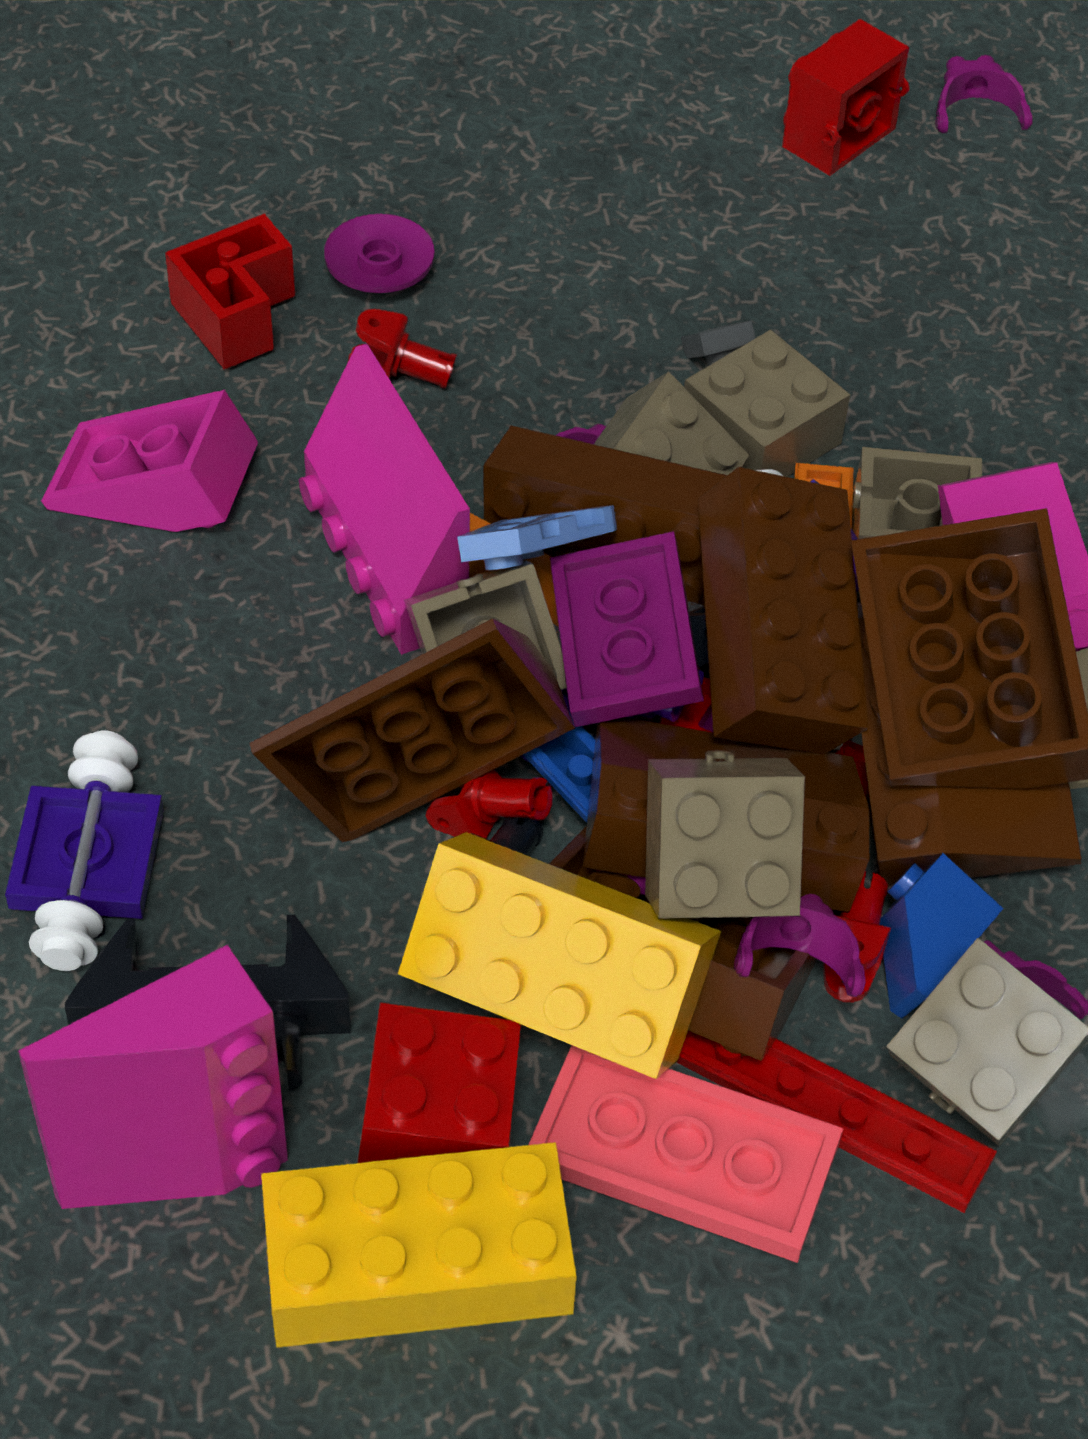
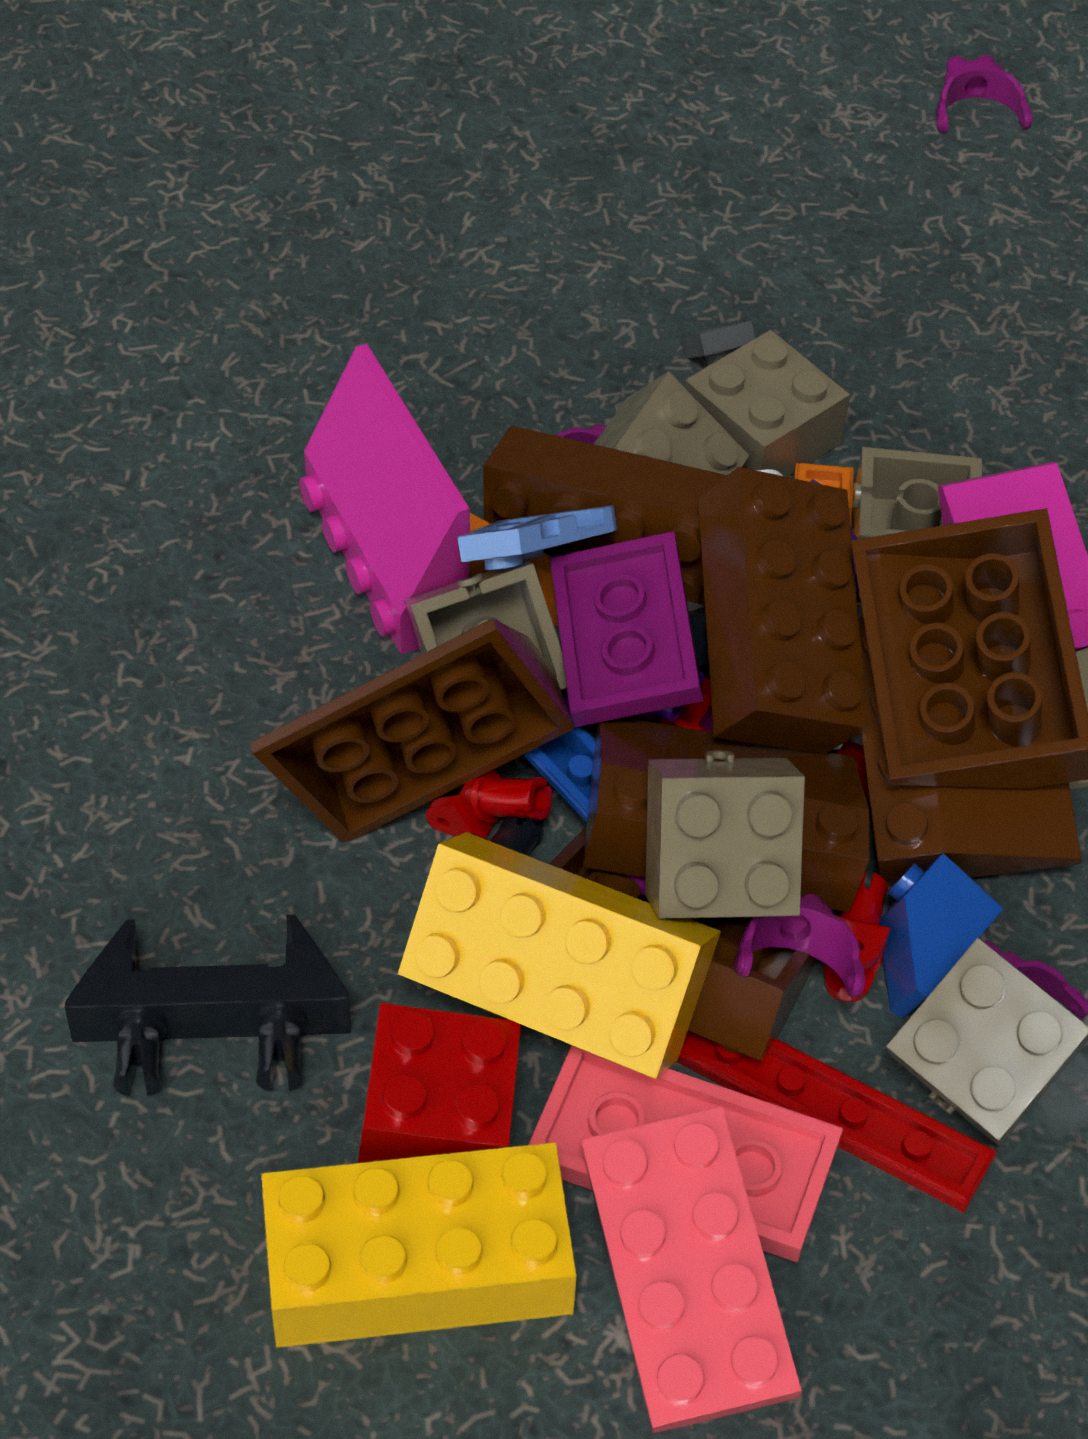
(85, 851): dark purple plate -> none
(156, 465): dark pink slope -> none
(162, 1091): dark pink slope -> none
(228, 287): red brick -> none
(379, 253): magenta dish -> none
(391, 346): red piece -> none
(689, 1270): none -> coral plate
(844, 96): red brick -> none

